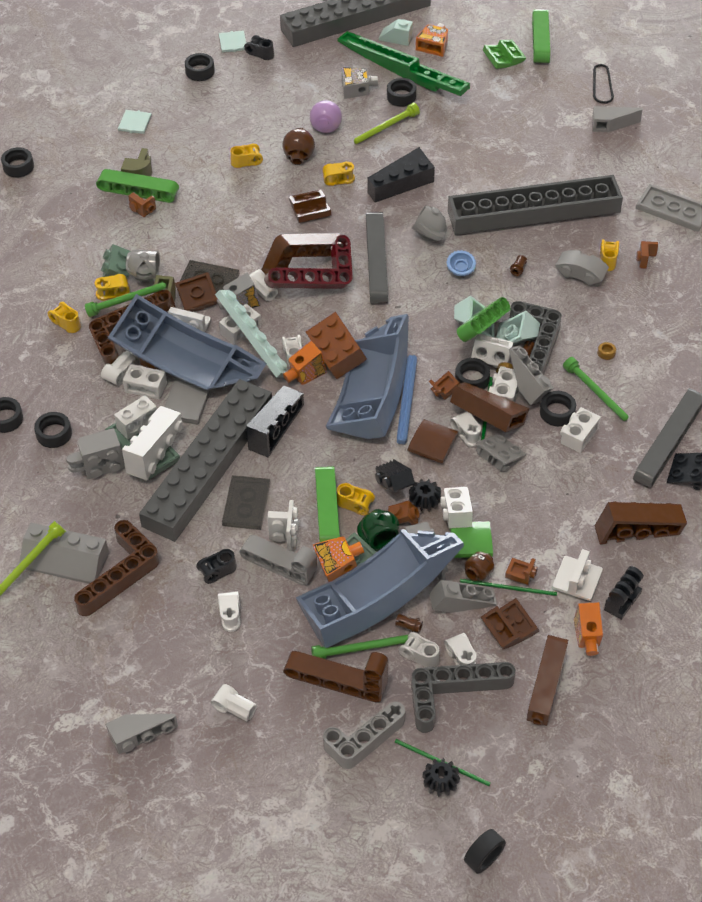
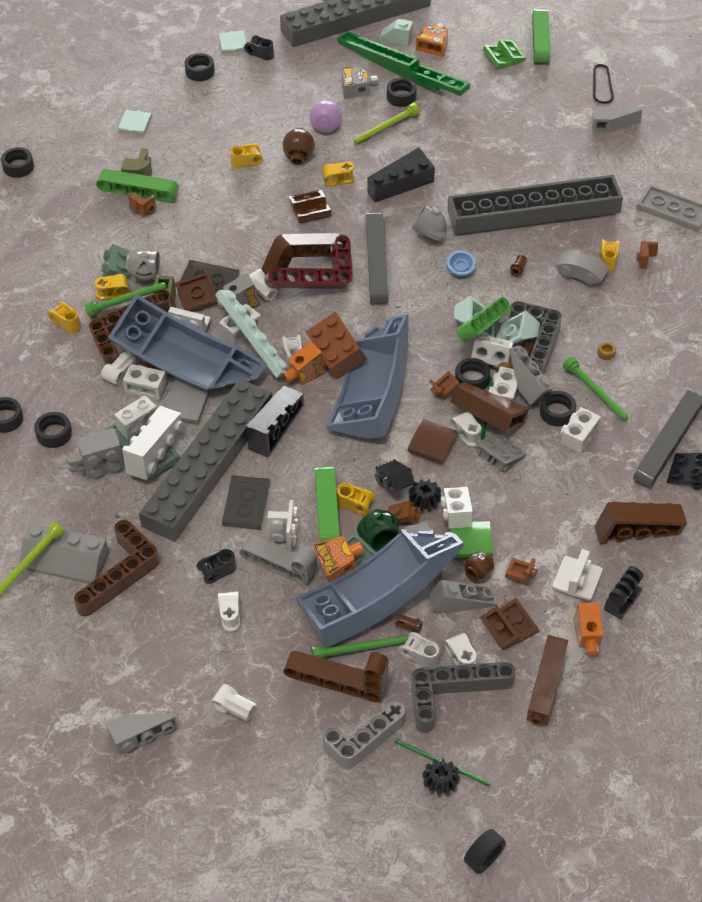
(406, 399): medium blue axle -> none
(508, 587): green piece -> none

